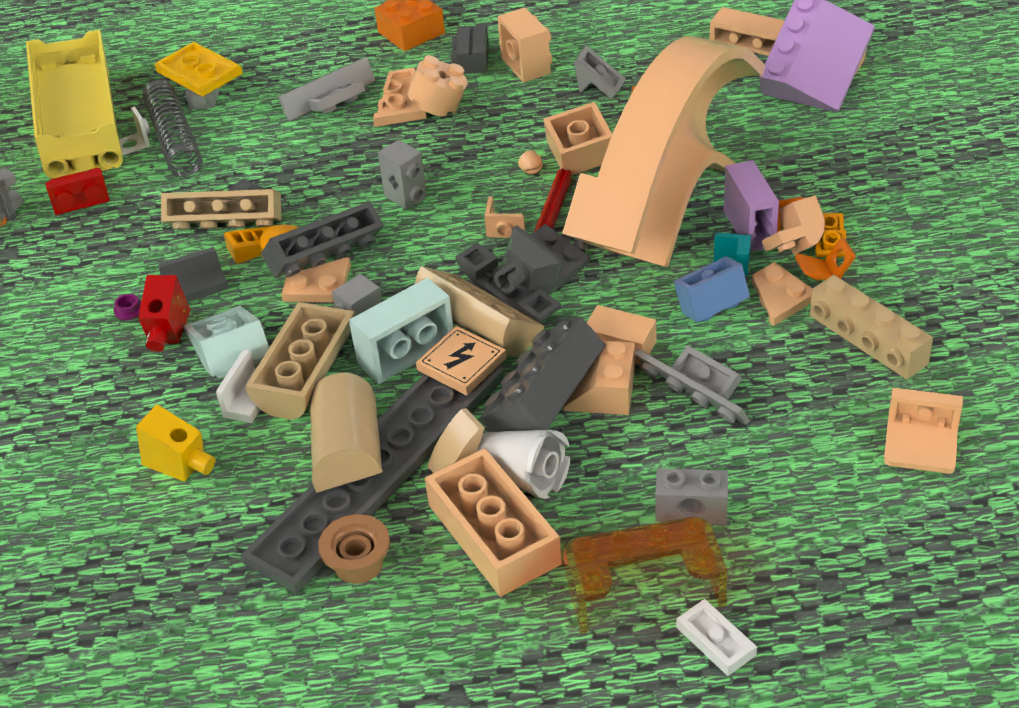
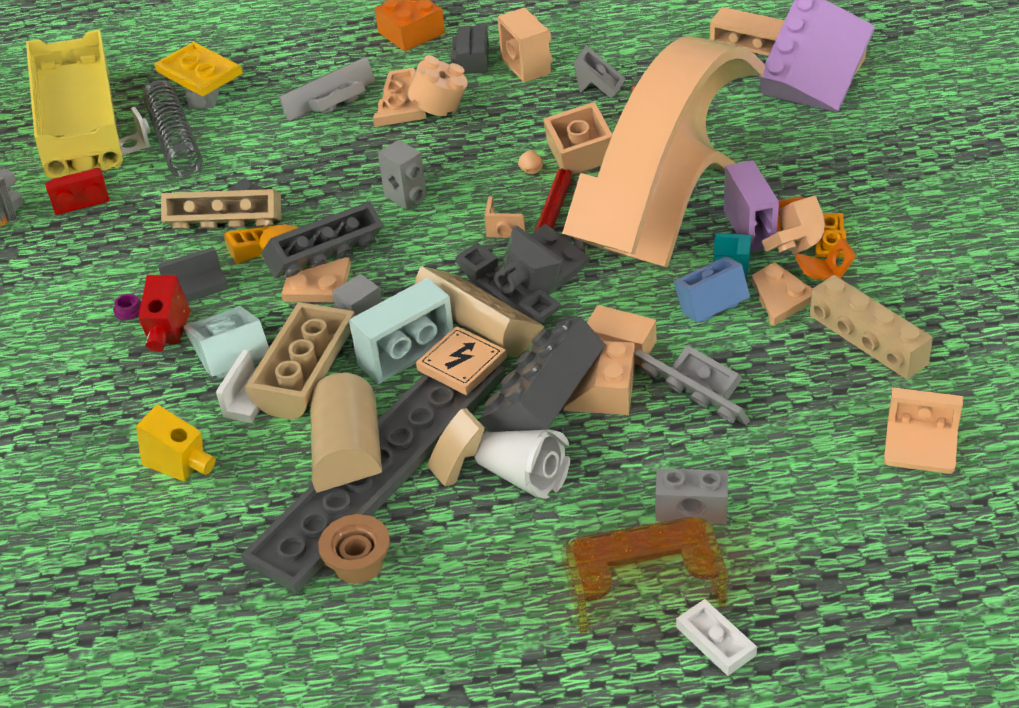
(493, 522): light nougat brick -> none

